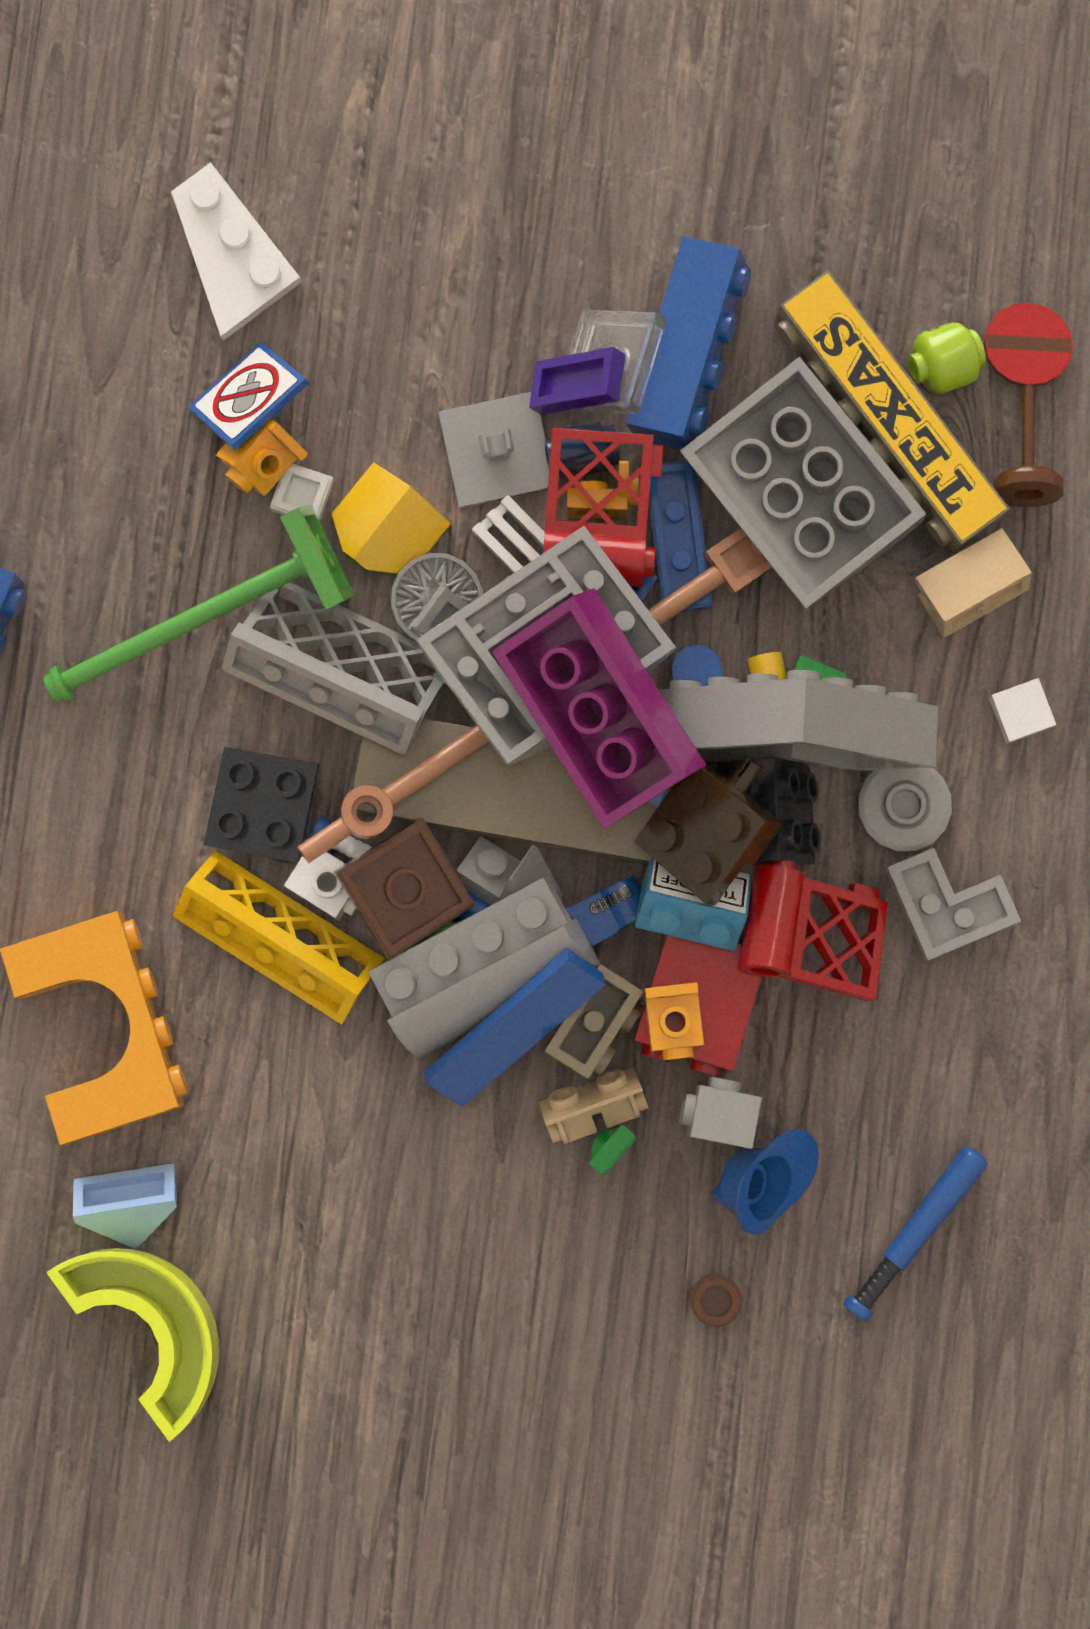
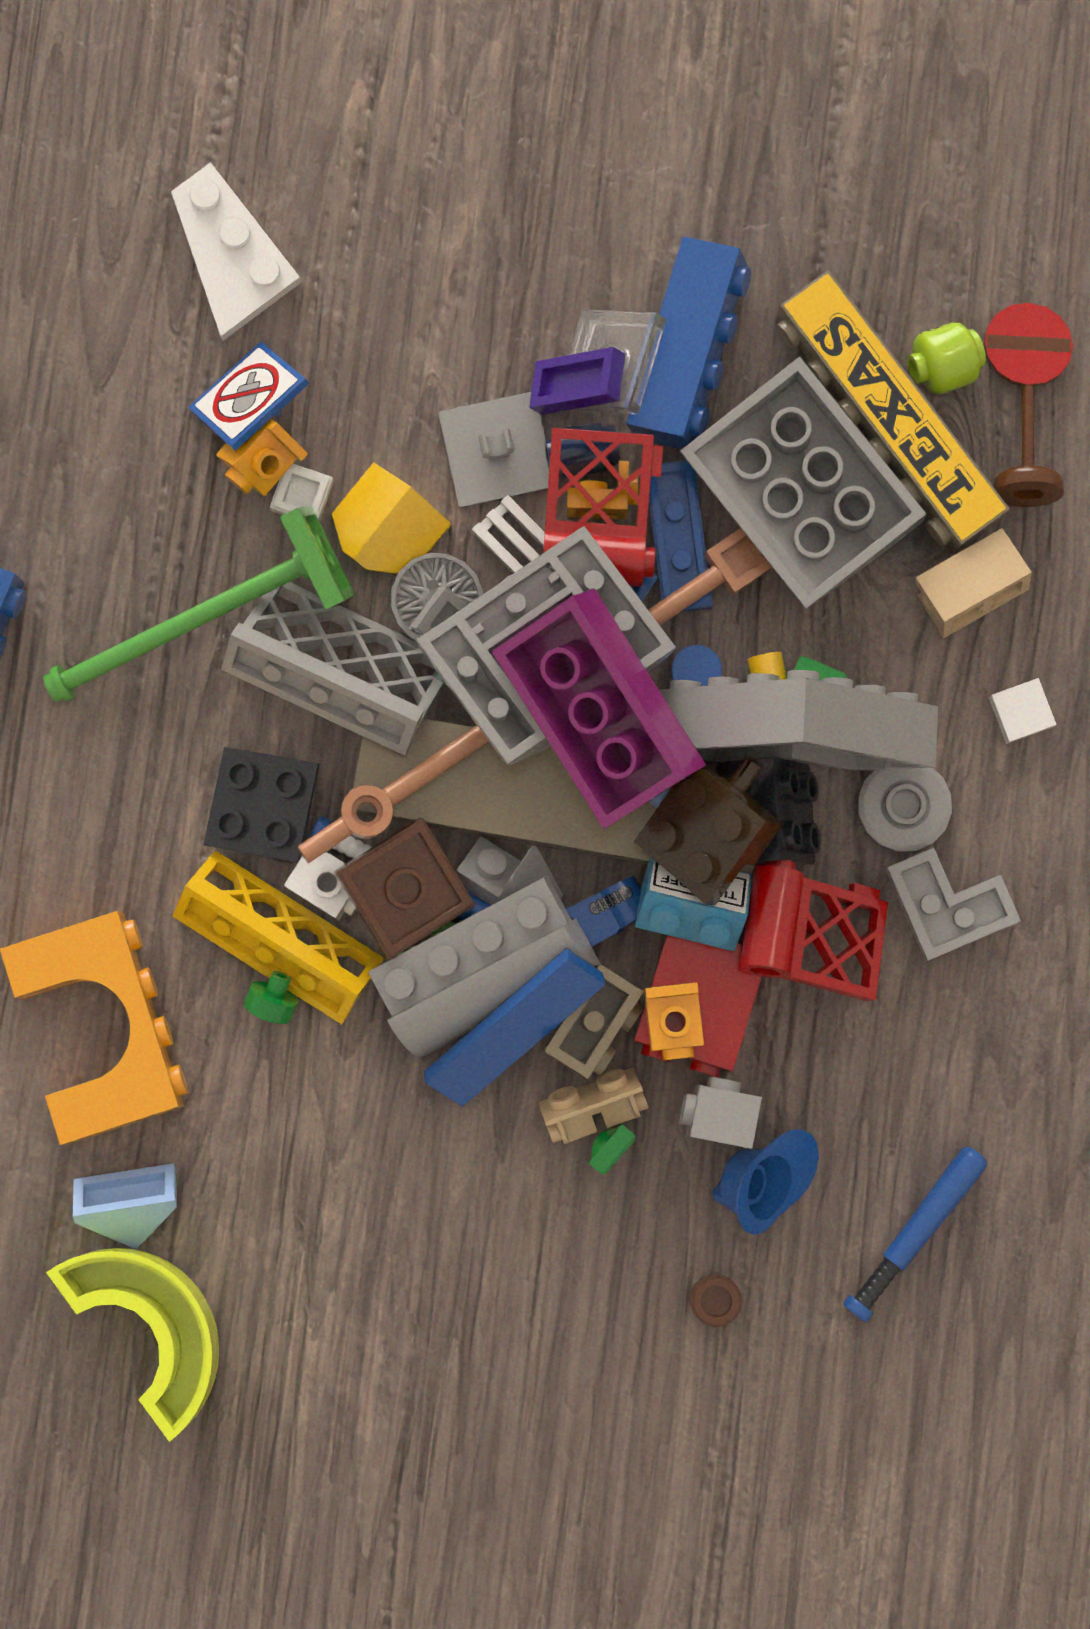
(271, 999): none -> green tile

